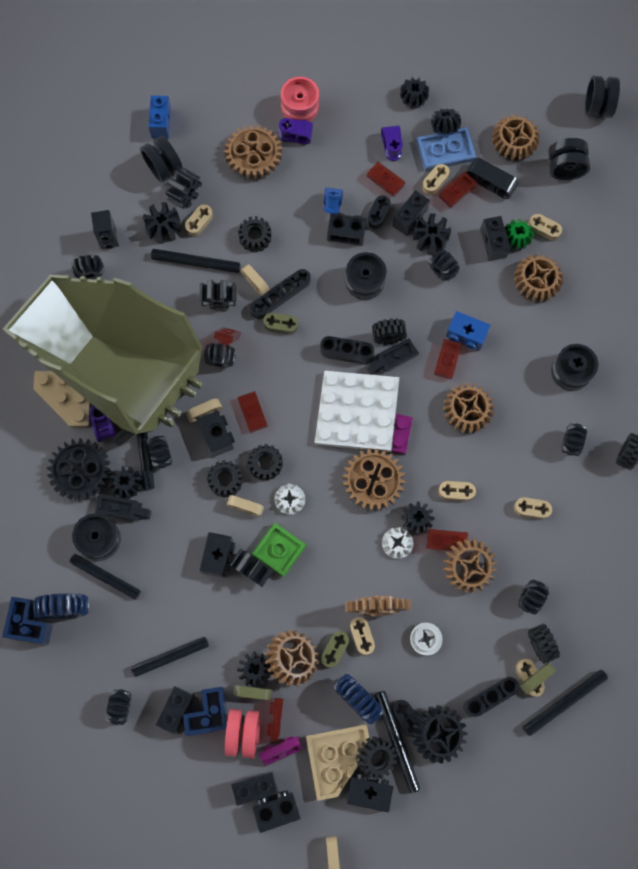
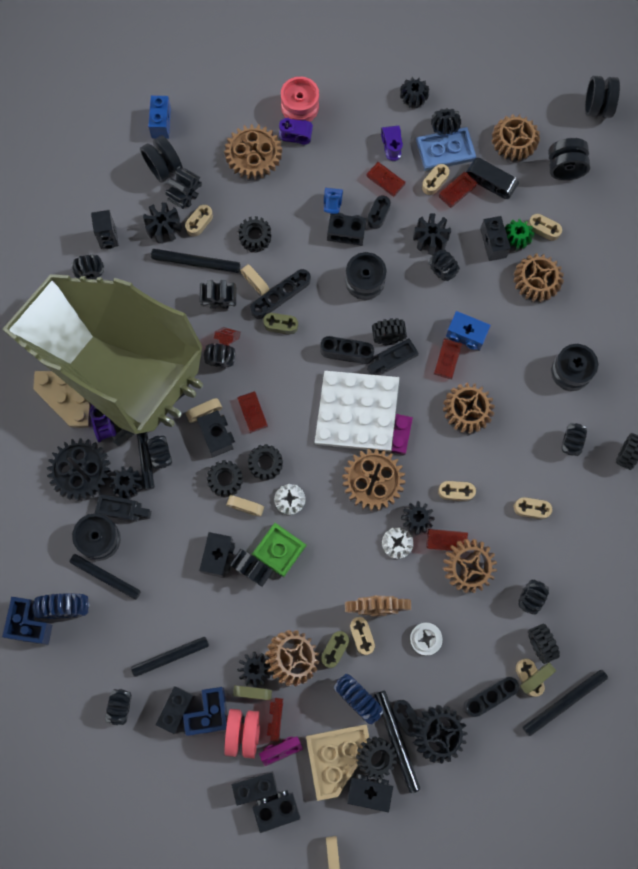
(410, 212): black brick -> none

